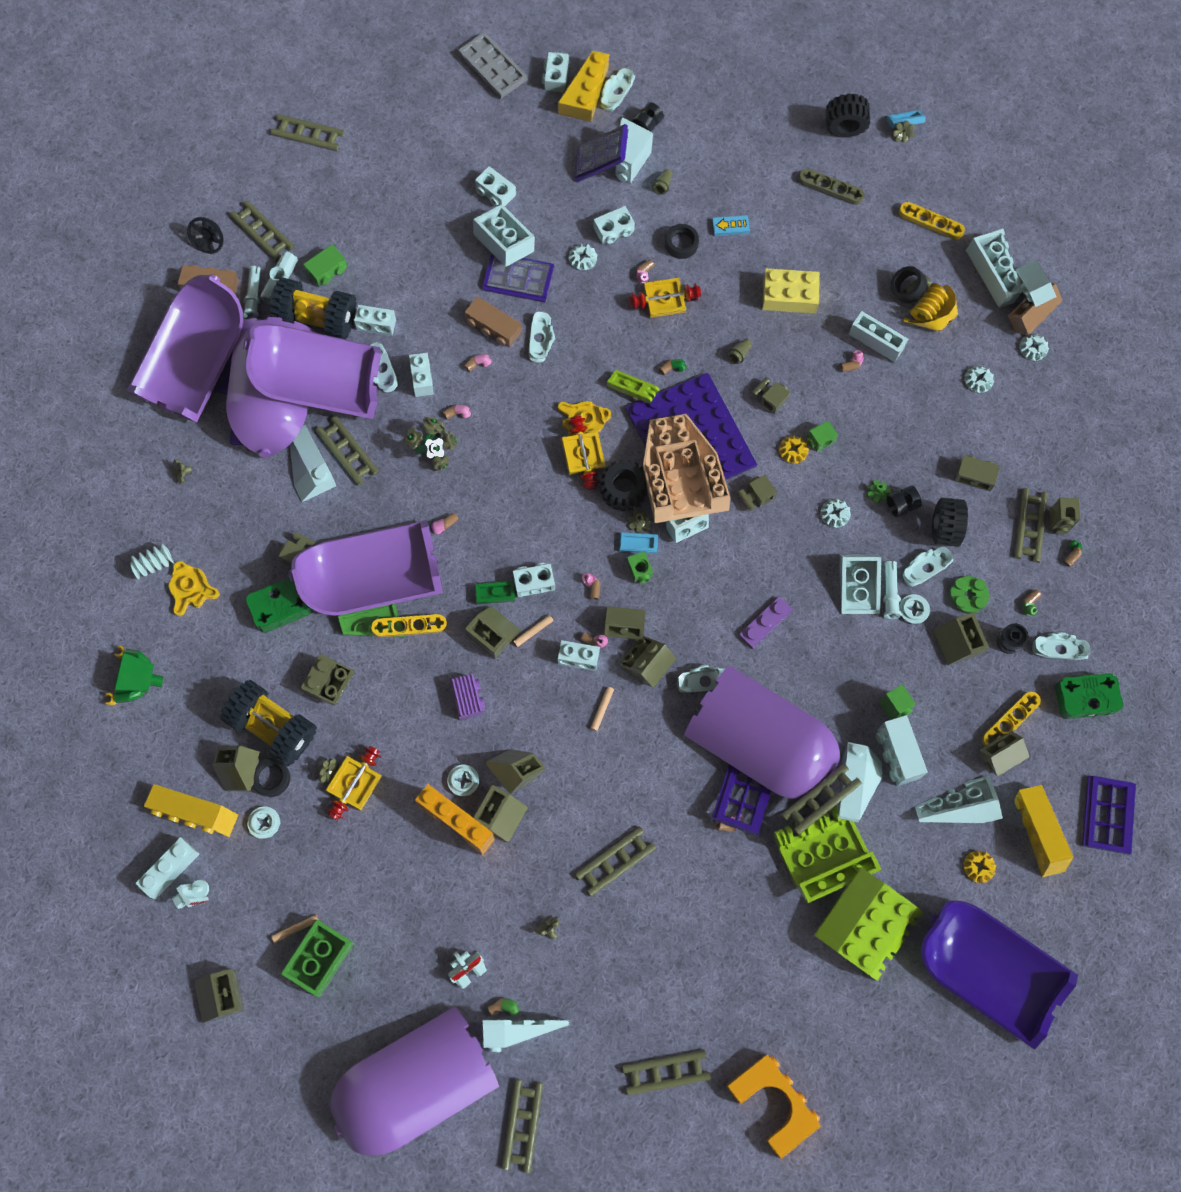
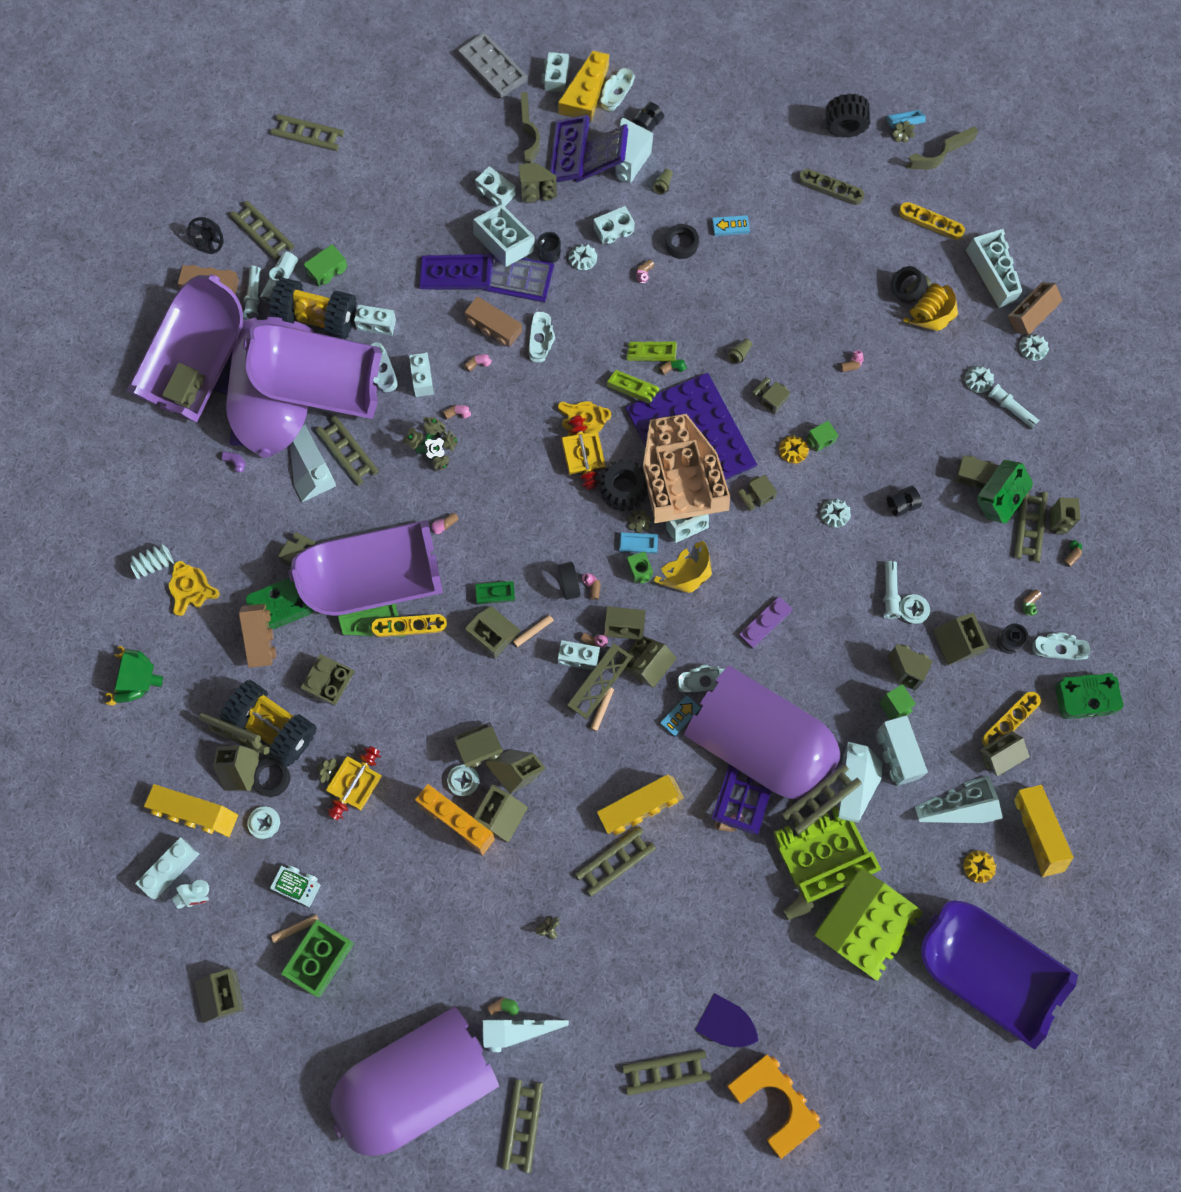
(180, 470): olive plant -> none
(183, 385): none -> olive brick
(234, 733): none -> olive bar
(236, 459): none -> medium lavender arm
(257, 635): none -> medium nougat brick
(296, 886): none -> brick
(456, 272): none -> dark purple tile
(467, 697): medium lavender brick -> none
(472, 963): light aqua hips -> none
(478, 745): none -> olive slope
(530, 128): none -> olive piece
(531, 177): none -> olive slope
(534, 585): light aqua brick -> none
(549, 247): none -> black wheel
(568, 580): none -> black tyre
(569, 148): none -> dark purple tile
(594, 678): none -> olive fence
(640, 804): none -> yellow wedge
(651, 351): none -> lime hinge
(665, 297): yellow plate -> none
(680, 716): none -> medium azure tile
(687, 573): none -> yellow piece
(727, 1024): none -> dark purple shield
(790, 290): light yellow brick -> none
(798, 908): none -> olive cone
(860, 583): light aqua slope -> none
(878, 336): light aqua brick -> none
(878, 491): bright green plant -> none
(909, 666): none -> olive slope
(938, 559): light aqua piece -> none
(950, 144): none -> olive piece
(950, 522): black tyre -> none
(977, 587): bright green plate -> none
(1005, 491): none -> green axle
(1006, 400): none -> light aqua pin
(1035, 283): light aqua brick -> none
(1127, 815): dark purple piece -> none

